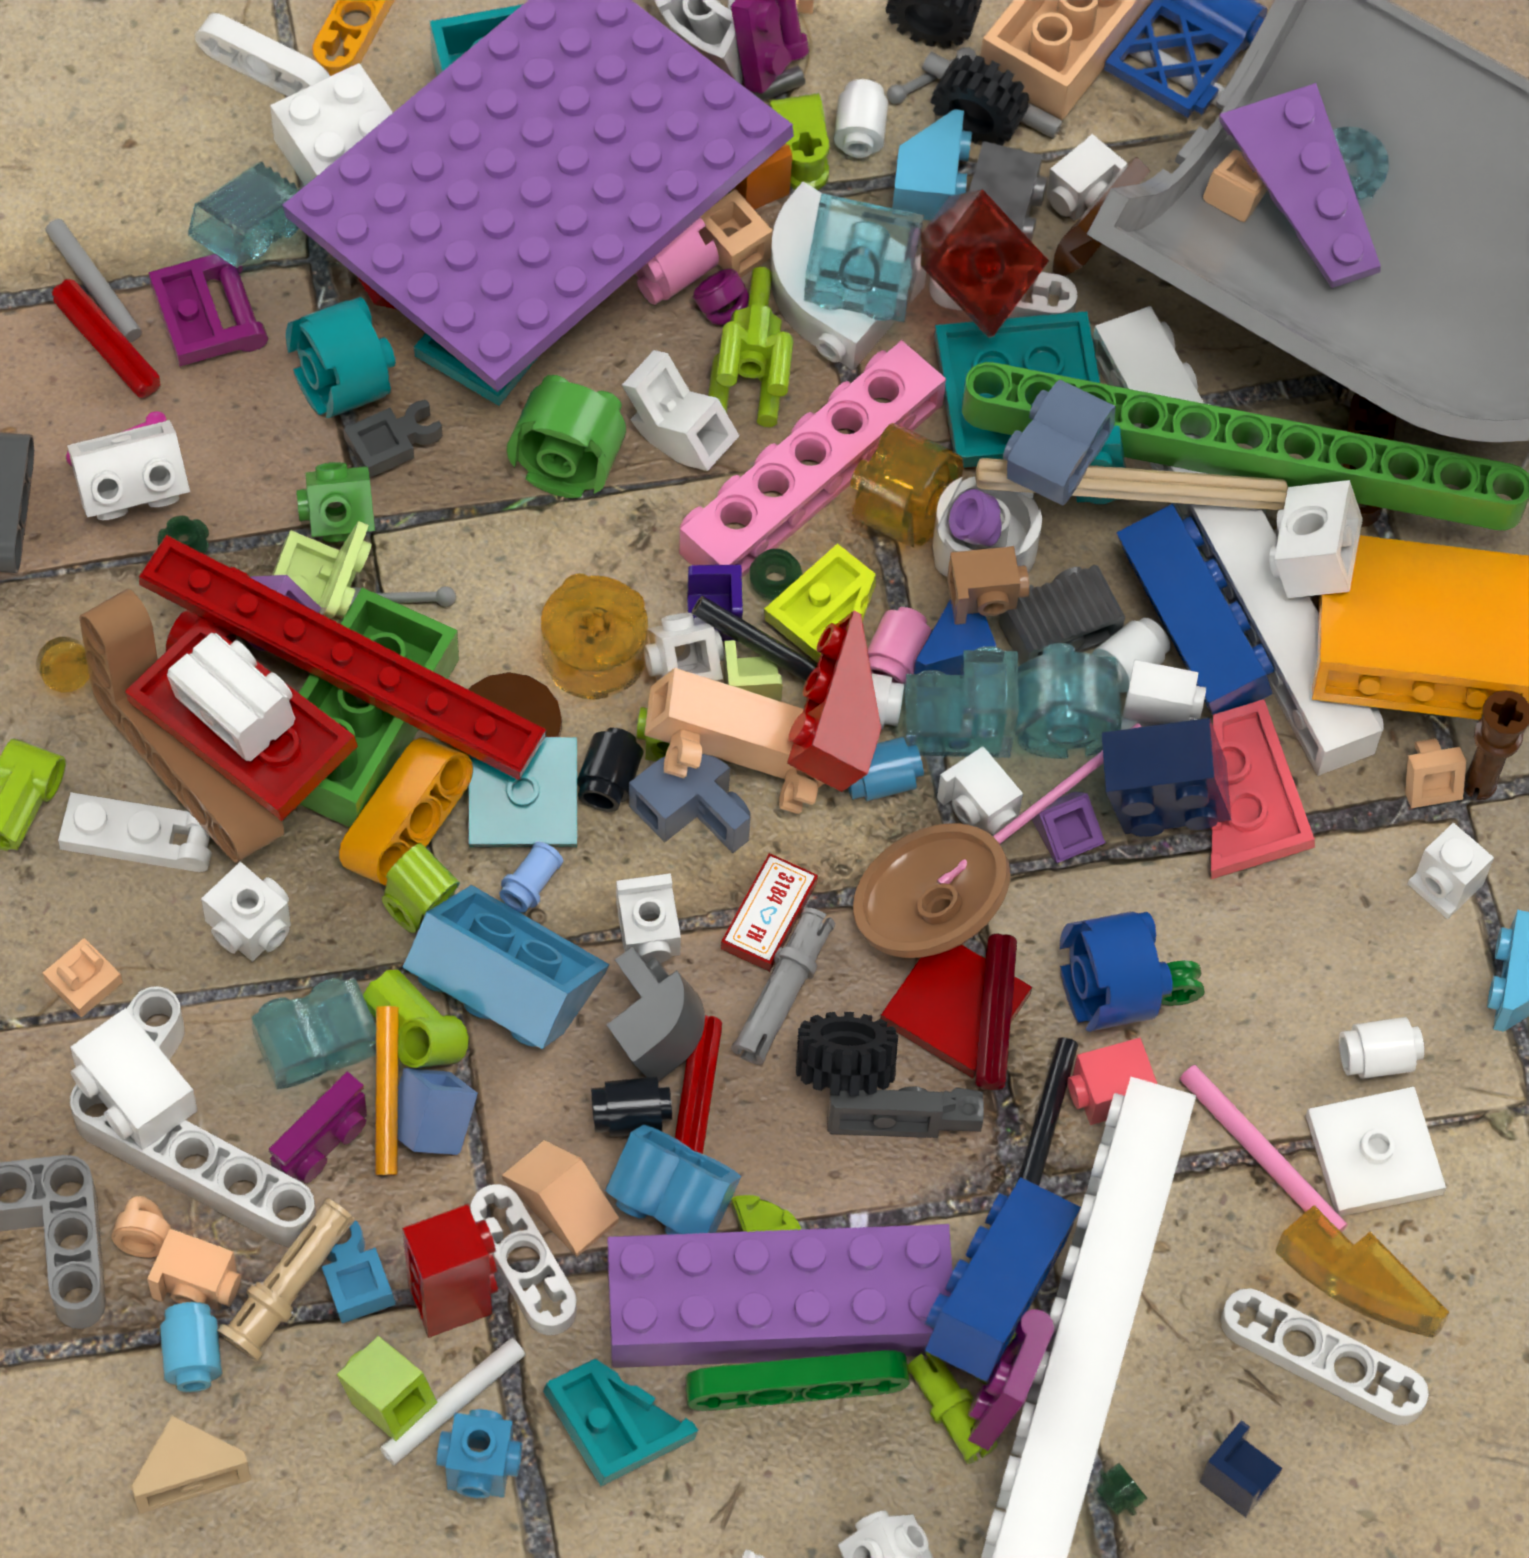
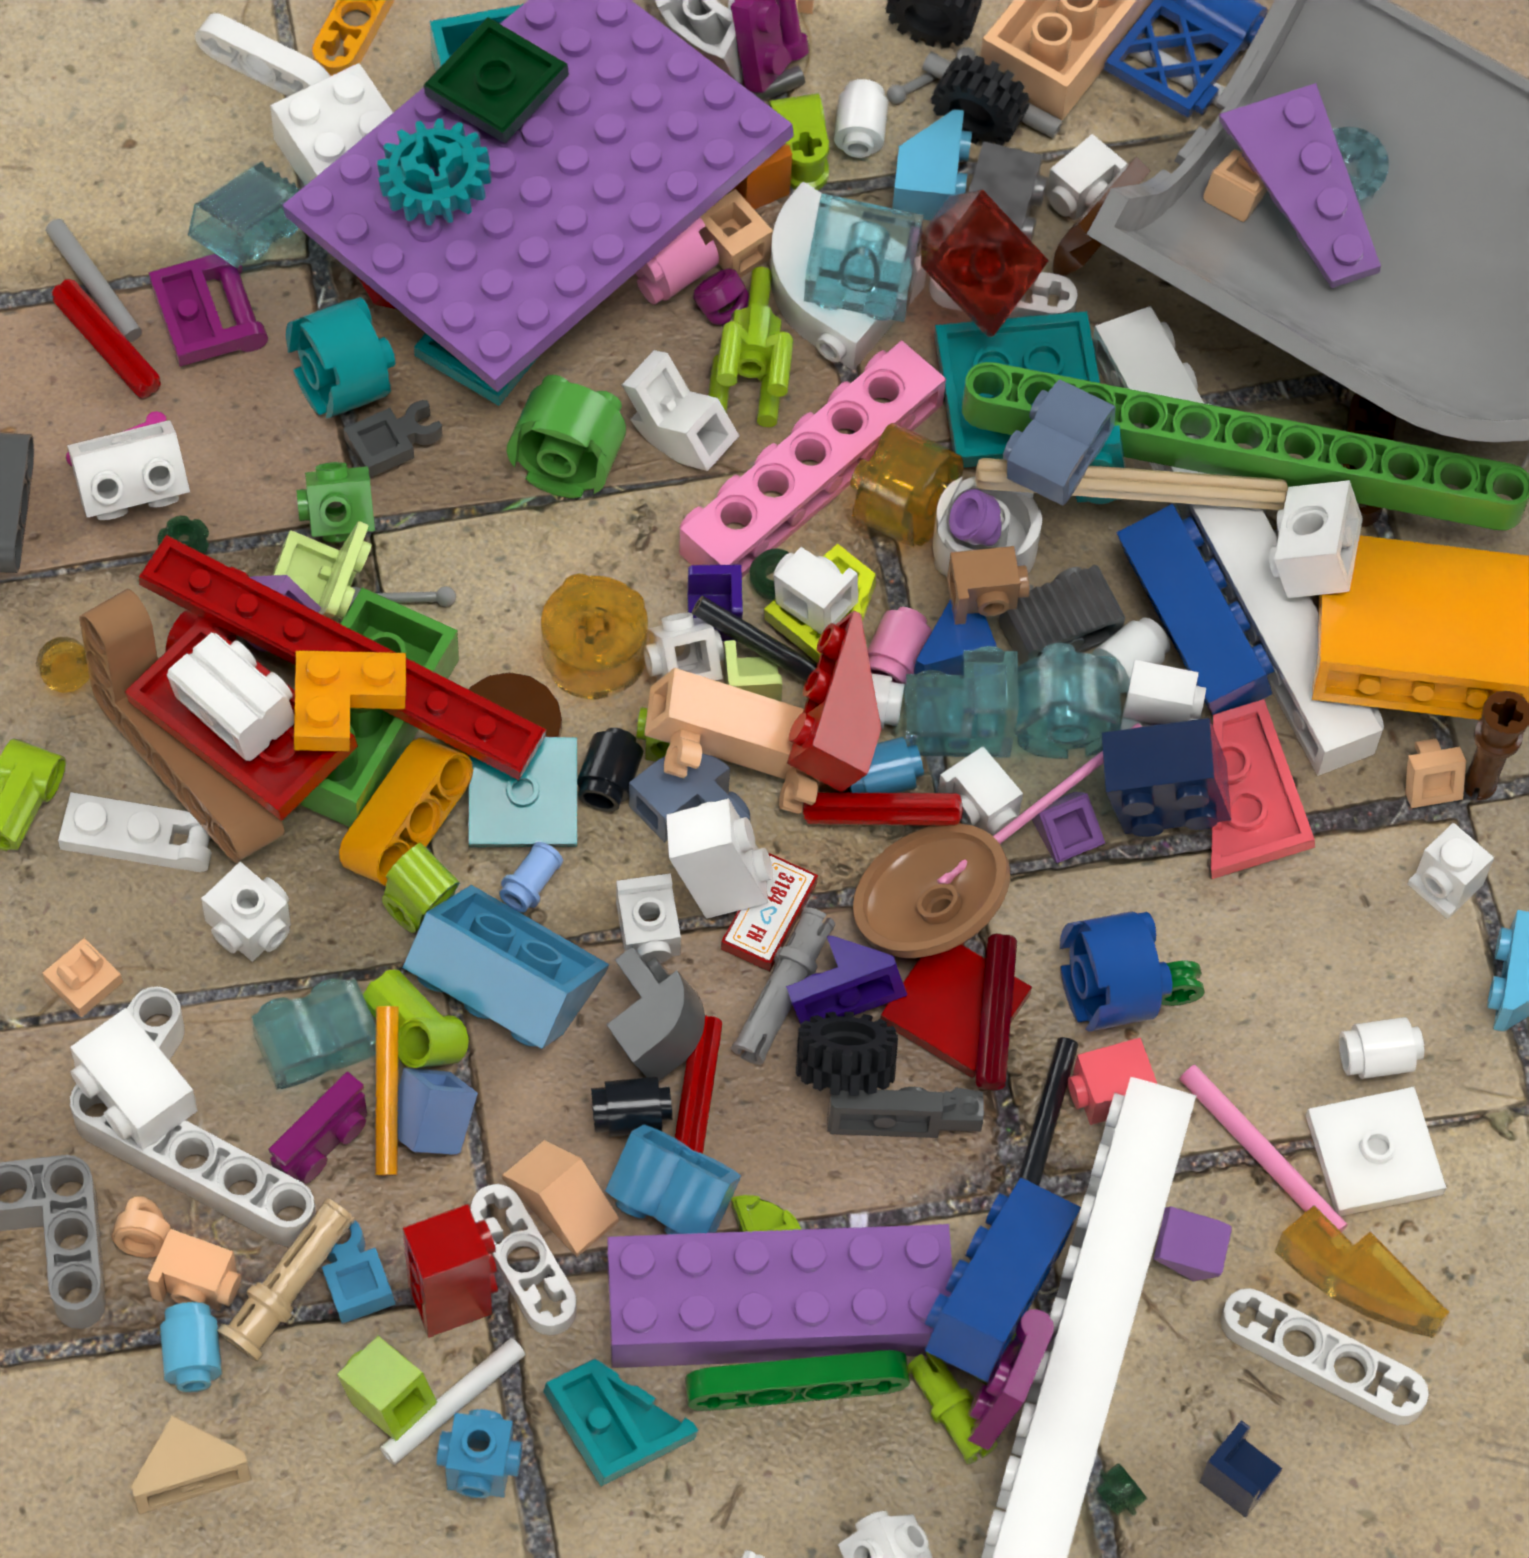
(335, 682): none -> light orange plate
(413, 185): none -> teal gear
(496, 80): none -> dark green plate
(718, 858): none -> white brick
(814, 589): none -> white brick
(858, 984): none -> dark purple slope
(884, 809): none -> red axle
(1192, 1244): none -> medium lavender slope

